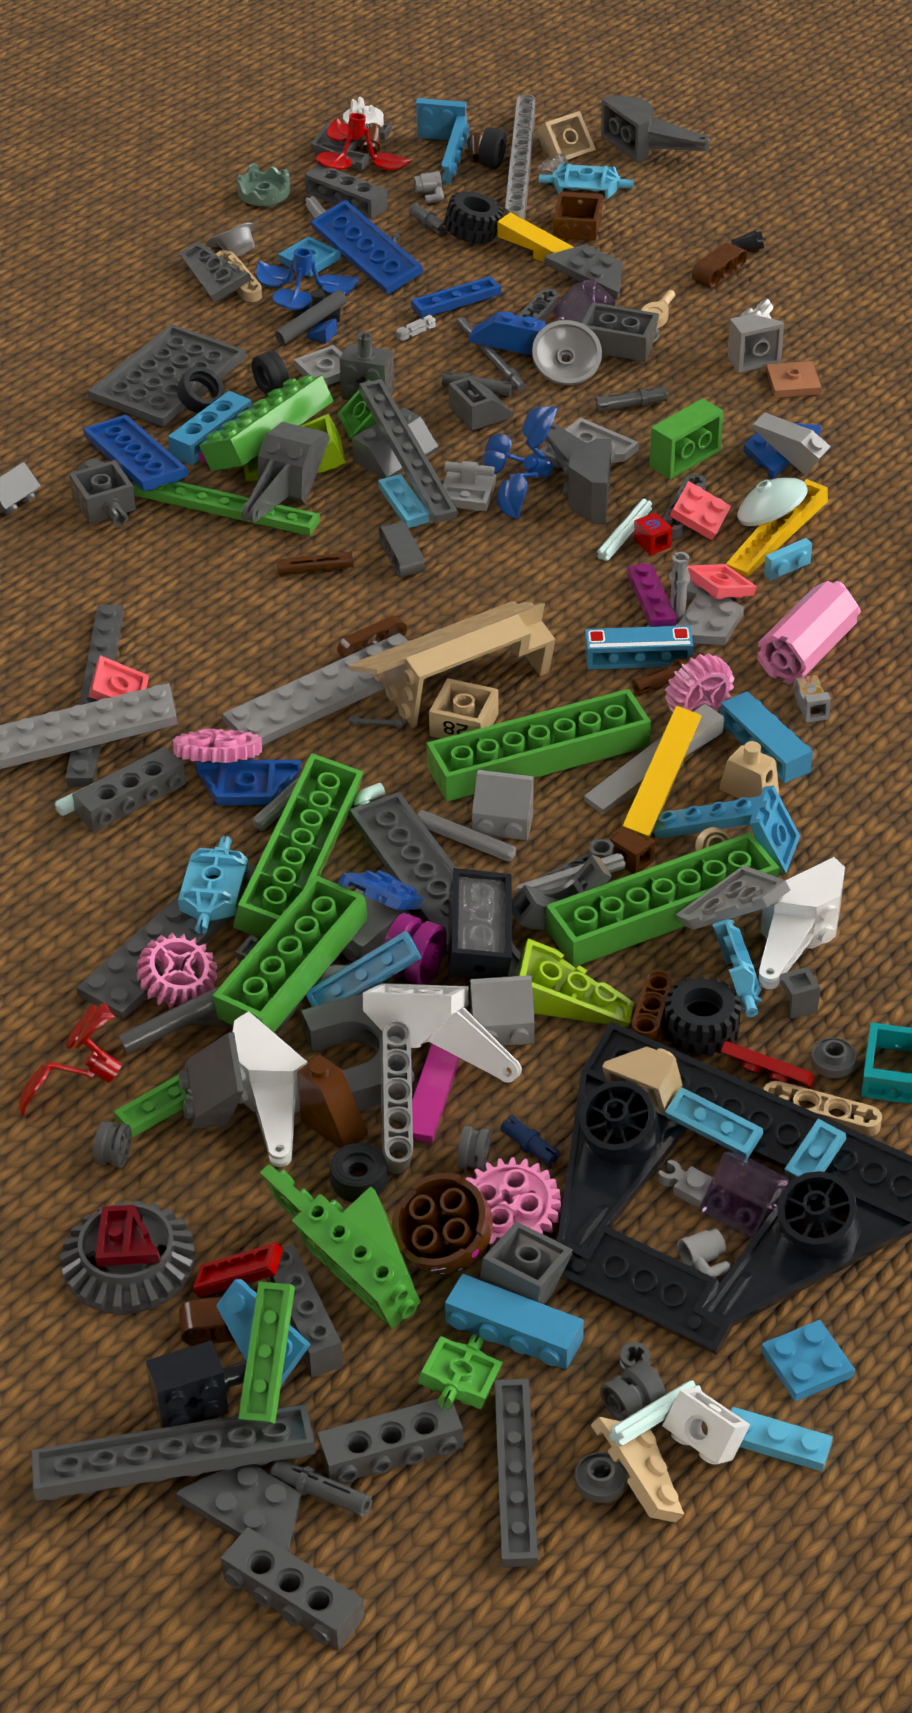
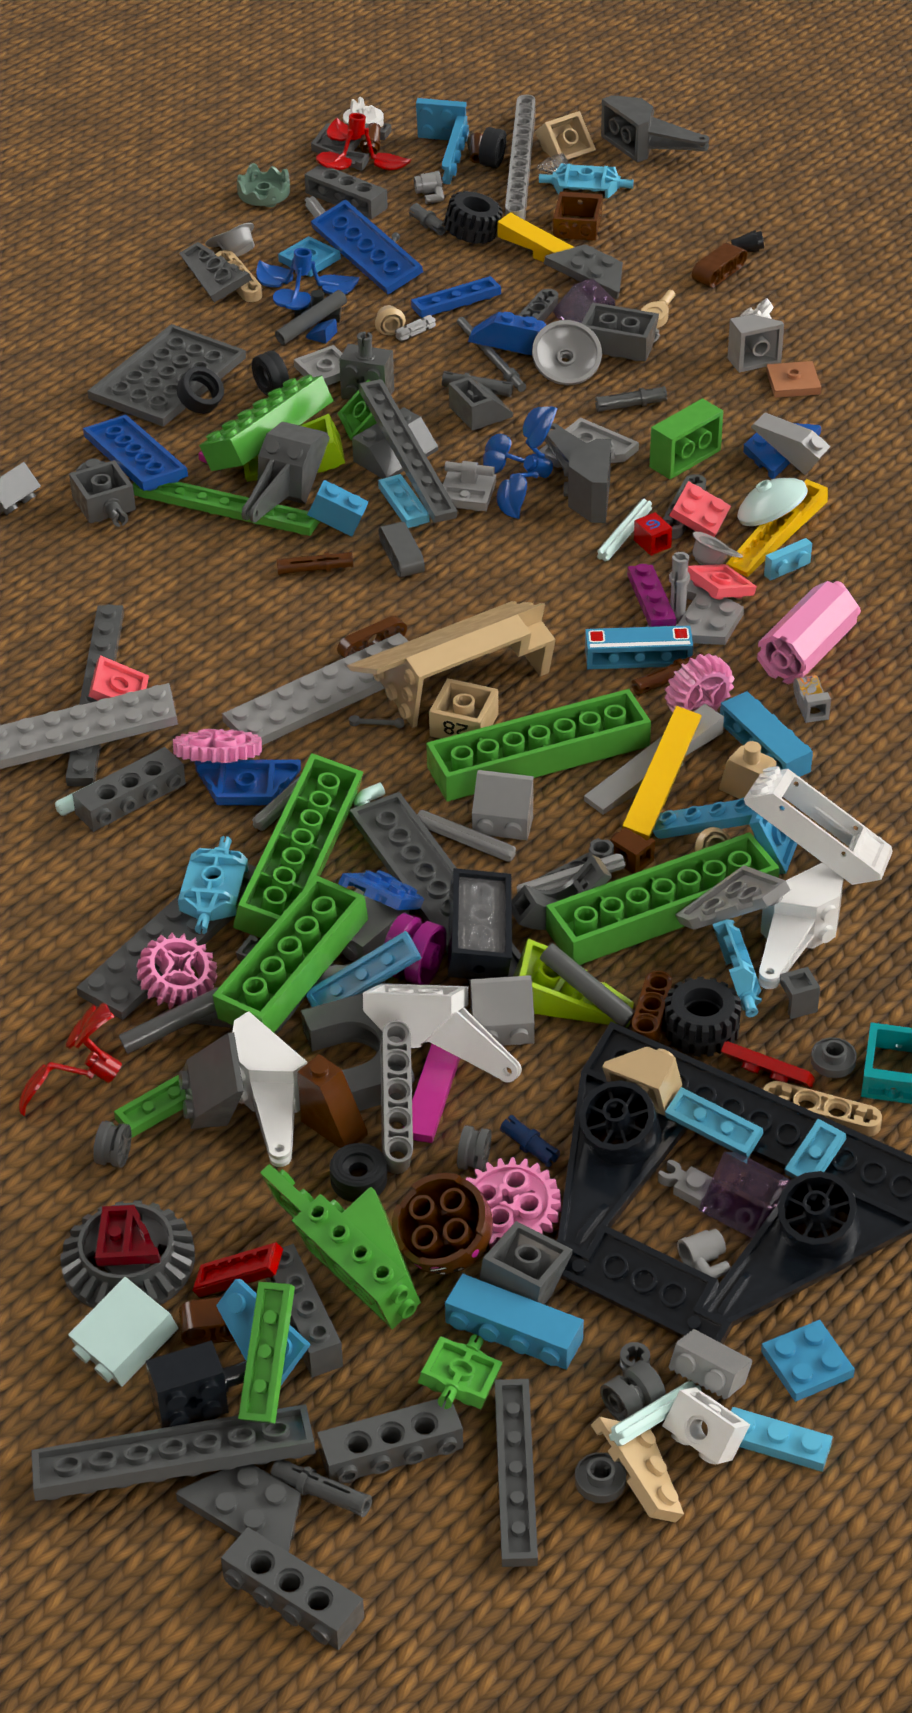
(122, 1332): none -> light aqua brick
(186, 440): dark azure brick -> none
(338, 508): none -> dark azure slope
(389, 319): none -> tan cone
(587, 985): none -> dark grey piece
(710, 550): none -> light grey piece
(710, 1364): none -> light grey brick
(866, 852): none -> white window

